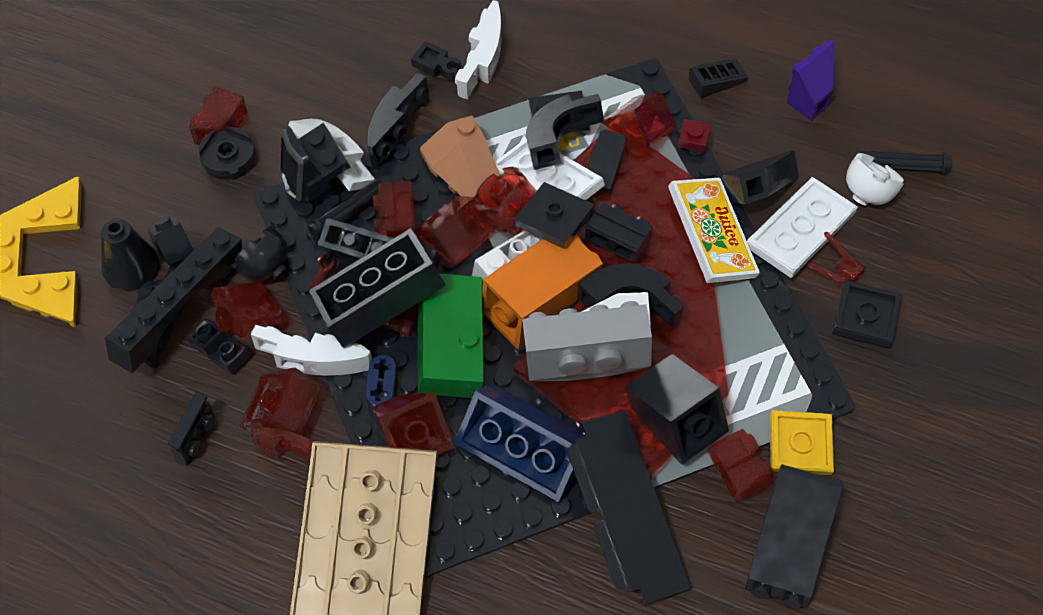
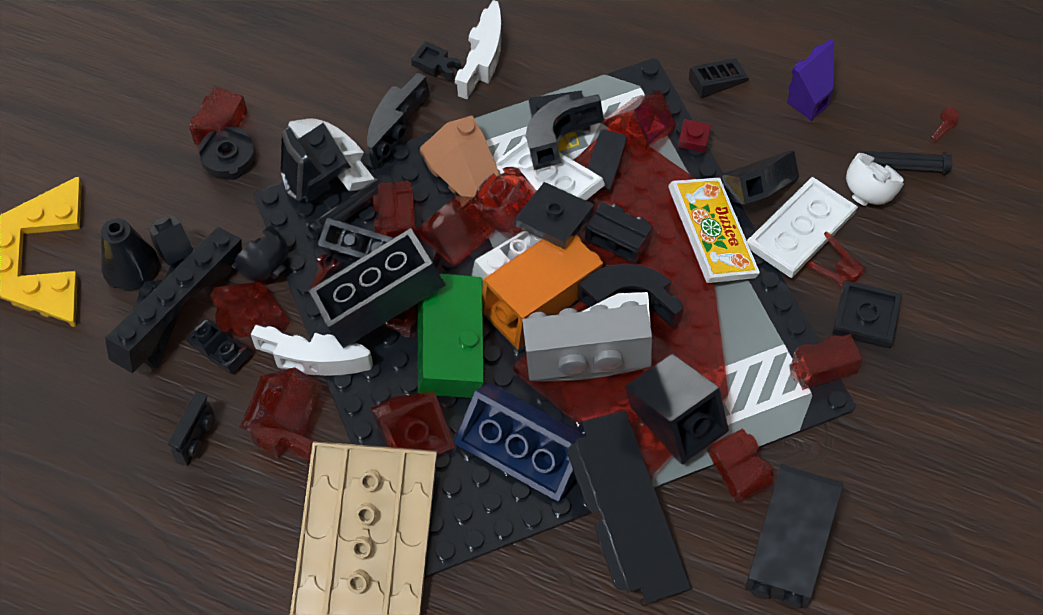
(374, 381): dark blue beam -> none
(801, 441): yellow plate -> none
(825, 361): none -> clear red brick
(950, 119): none -> clear red hand

